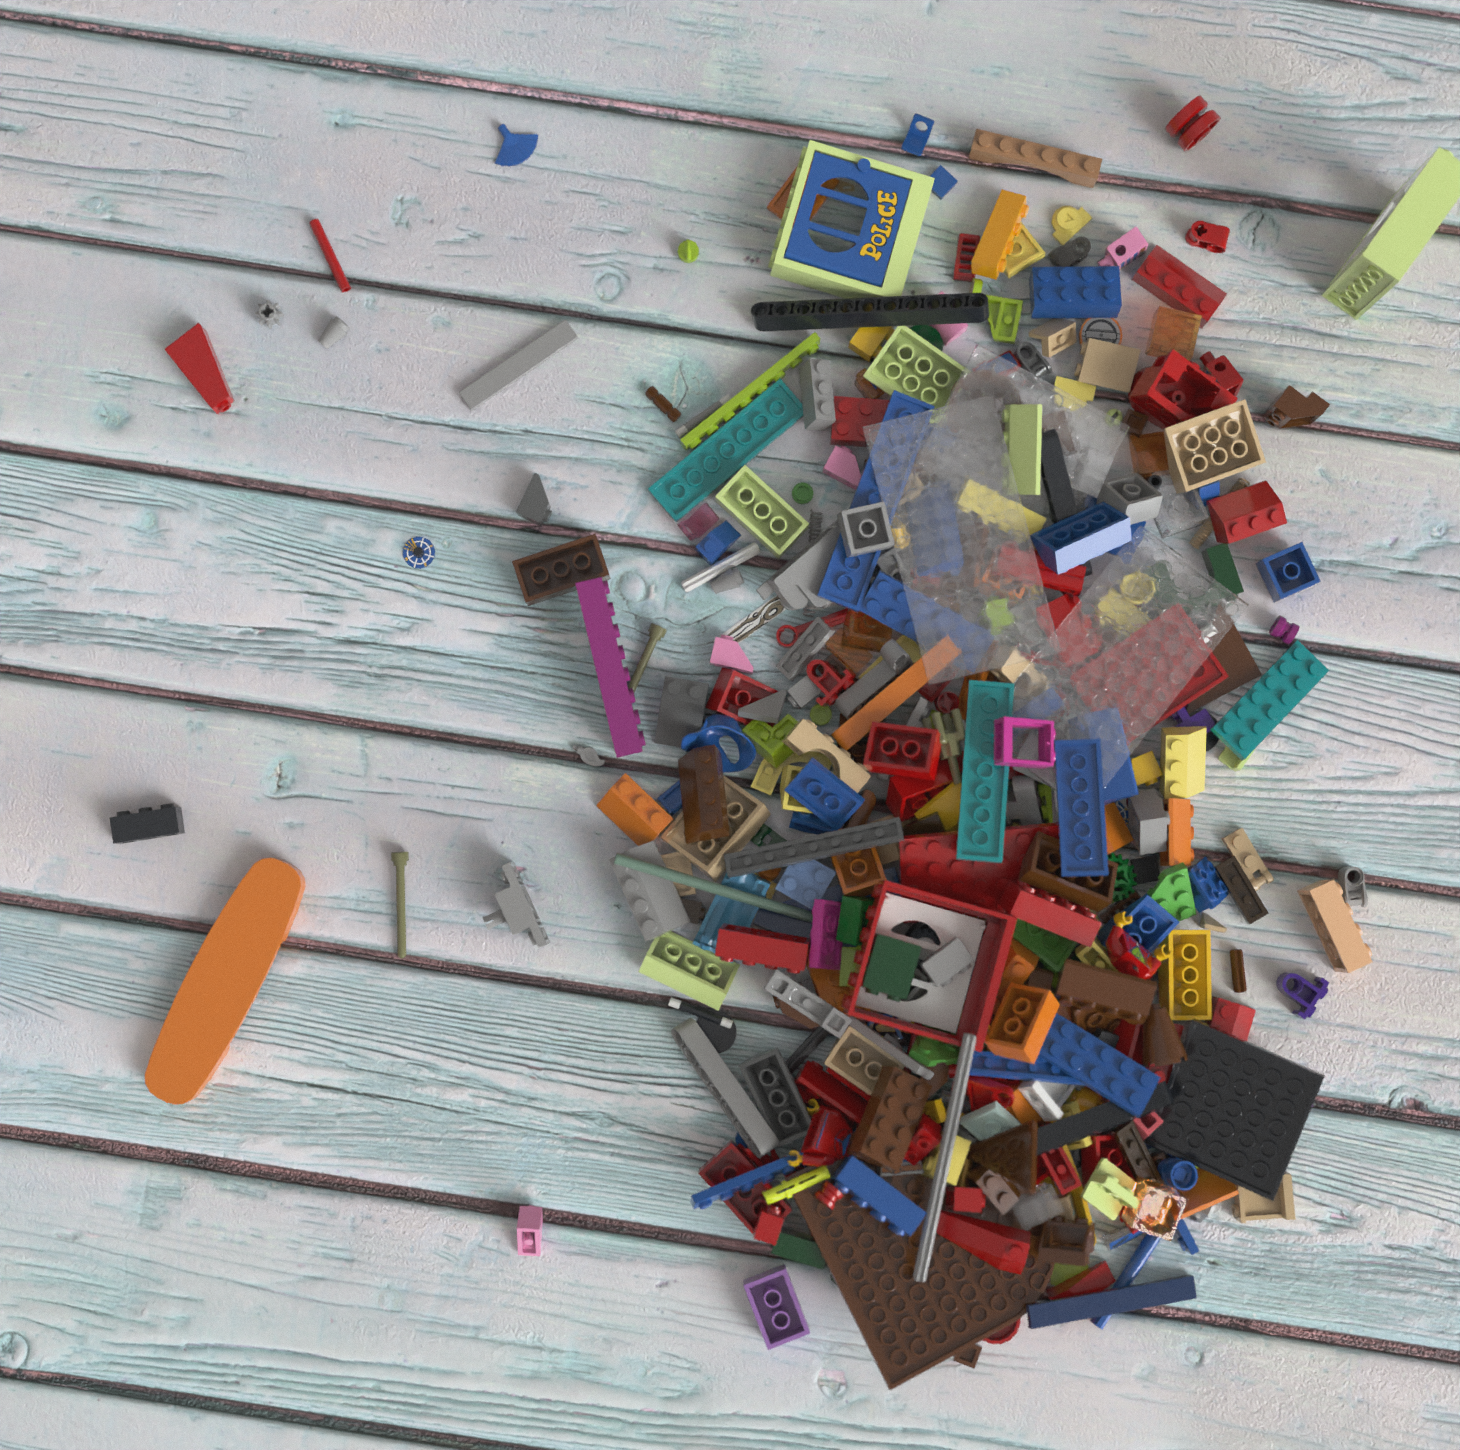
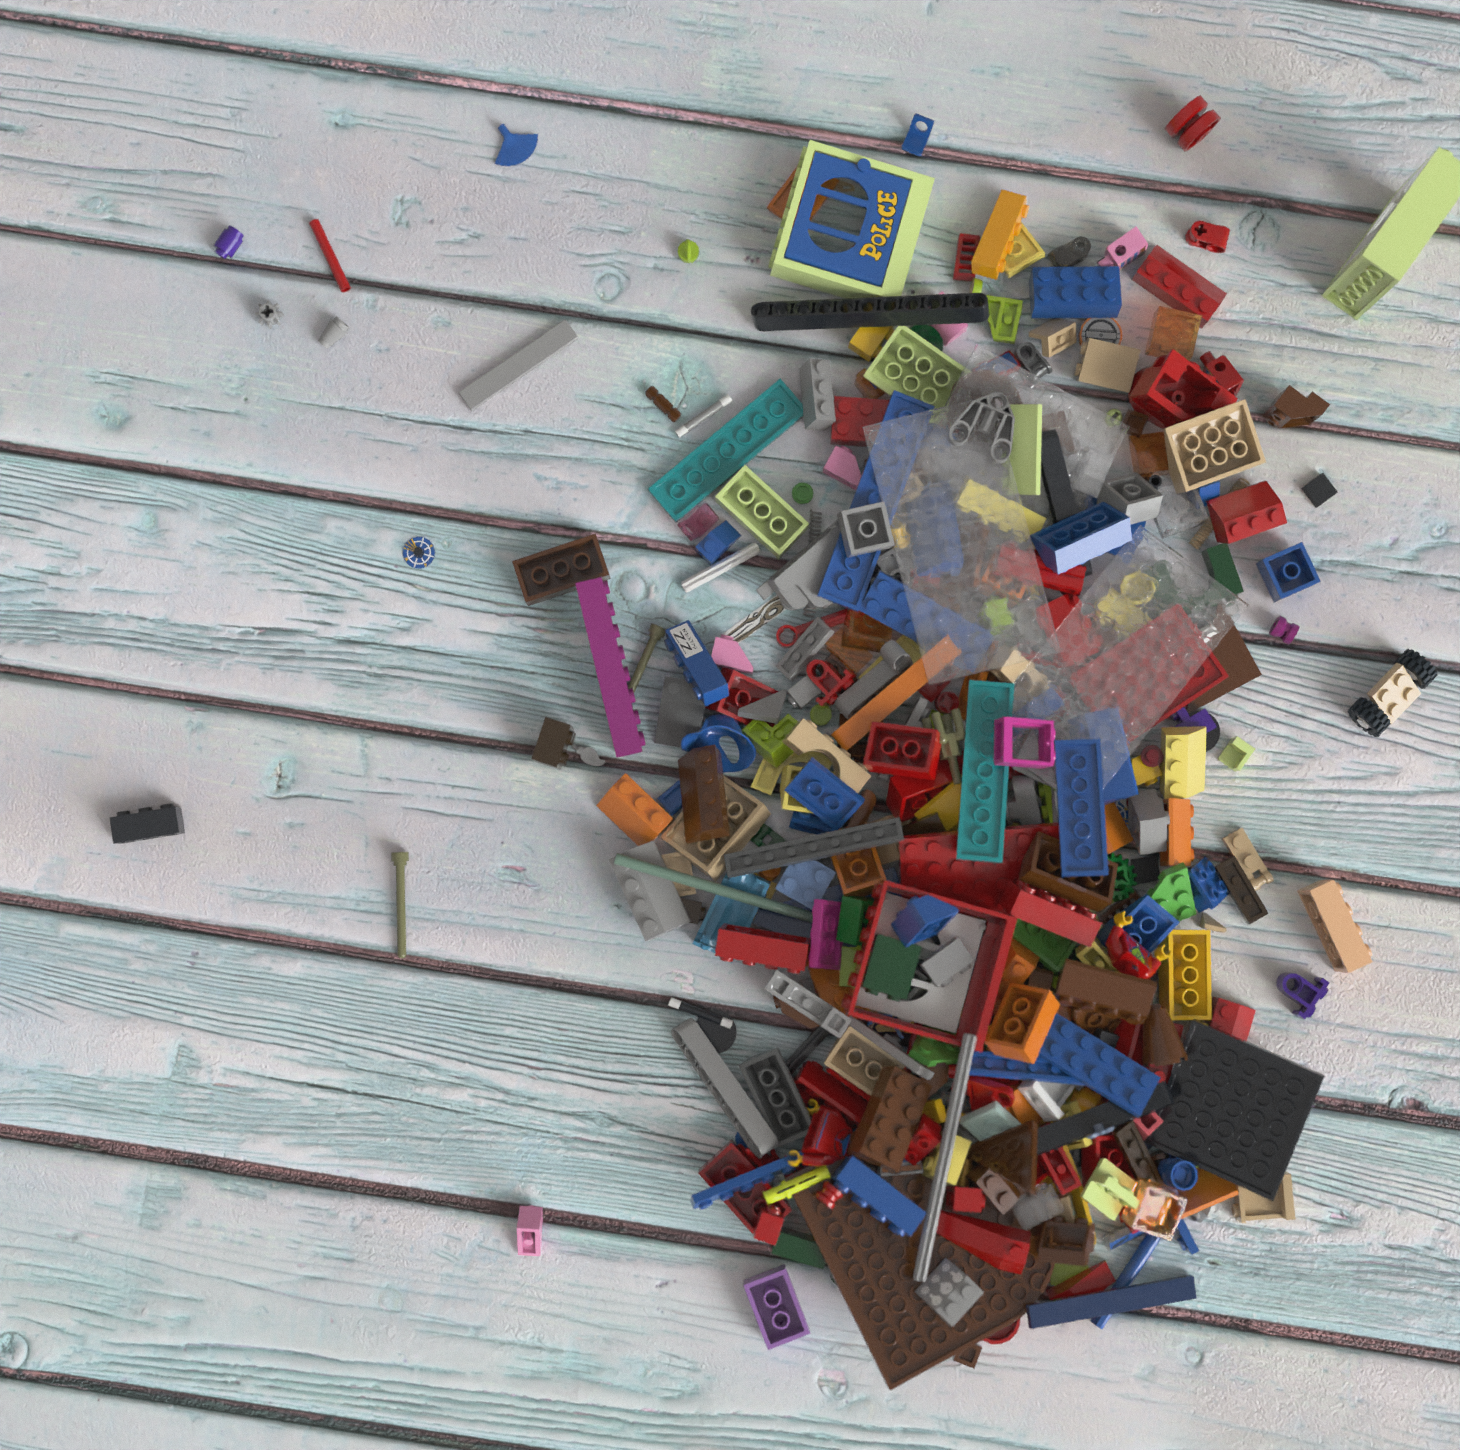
(199, 363): red slope -> none
(224, 980): orange piece -> none
(228, 242): none -> dark purple brick
(517, 908): light grey brick -> none
(535, 504): dark grey slope -> none
(553, 743): none -> dark brown brick
(689, 969): yellowish green slope -> none
(696, 662): none -> blue brick
(728, 580): light grey cone -> none
(743, 398): lime plate -> none
(922, 919): none -> blue slope
(943, 182): blue piece -> none
(949, 1292): none -> light grey slope
(1004, 434): none -> light grey connector
(1067, 222): light yellow piece -> none
(1072, 166): medium nougat arch -> none
(1077, 389): light yellow piece -> none
(1099, 1129): none -> sand blue plant
(1151, 756): none -> dark red plate
(1238, 970): reddish brown axle -> none
(1269, 700): teal plate -> none
(1319, 490): none -> black piece
(1354, 889): light grey piece -> none
(1393, 693): none -> plate

